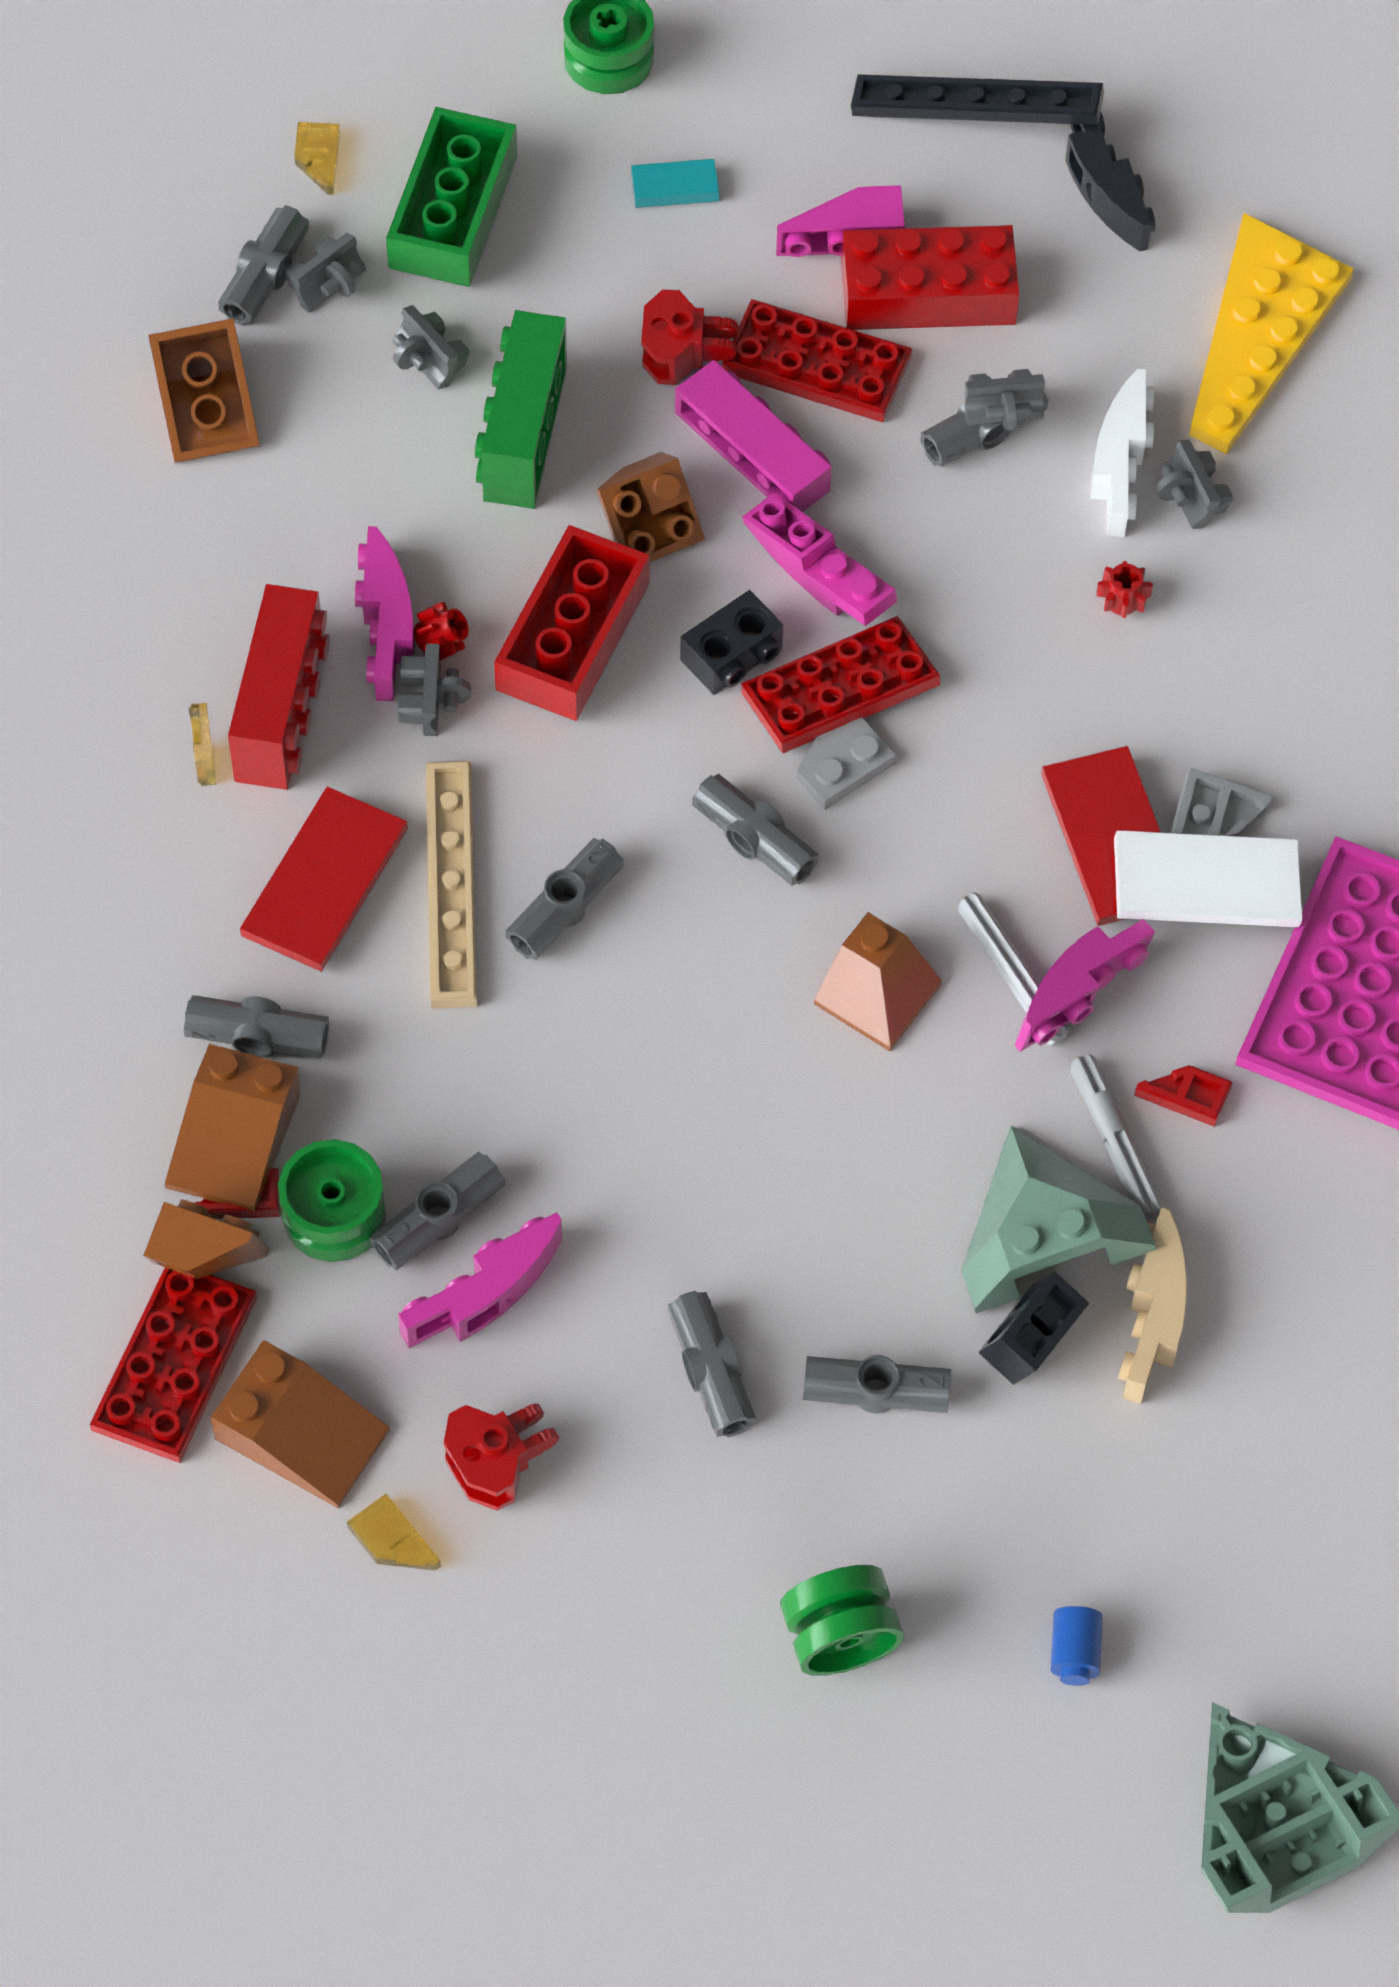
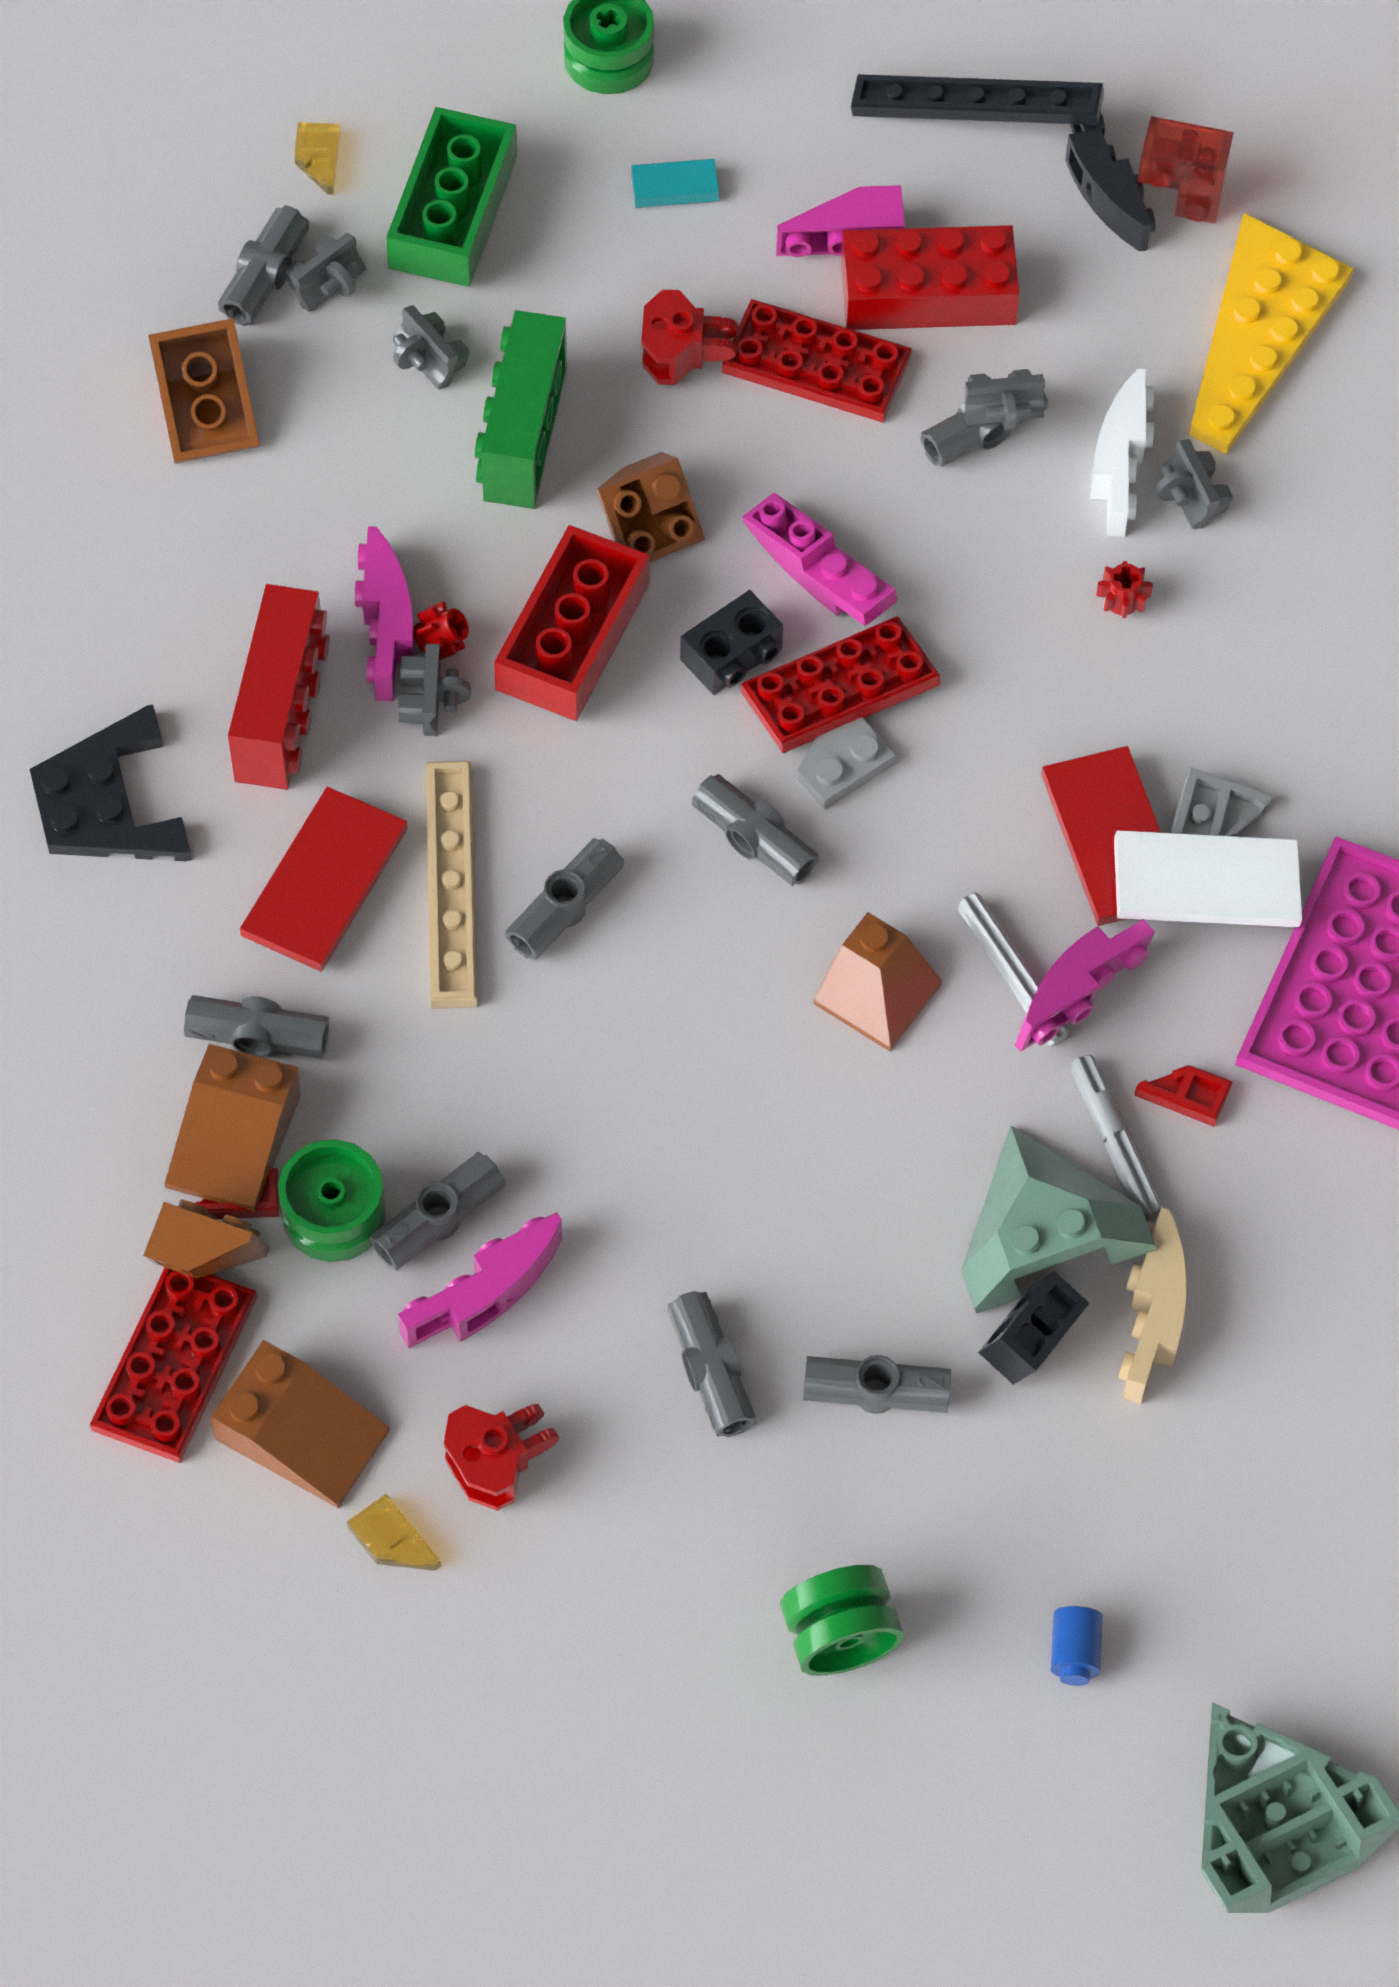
(87, 802): none -> black wing
(202, 744): clear yellow tile -> none
(752, 437): dark pink brick -> none
(1187, 160): none -> clear red brick

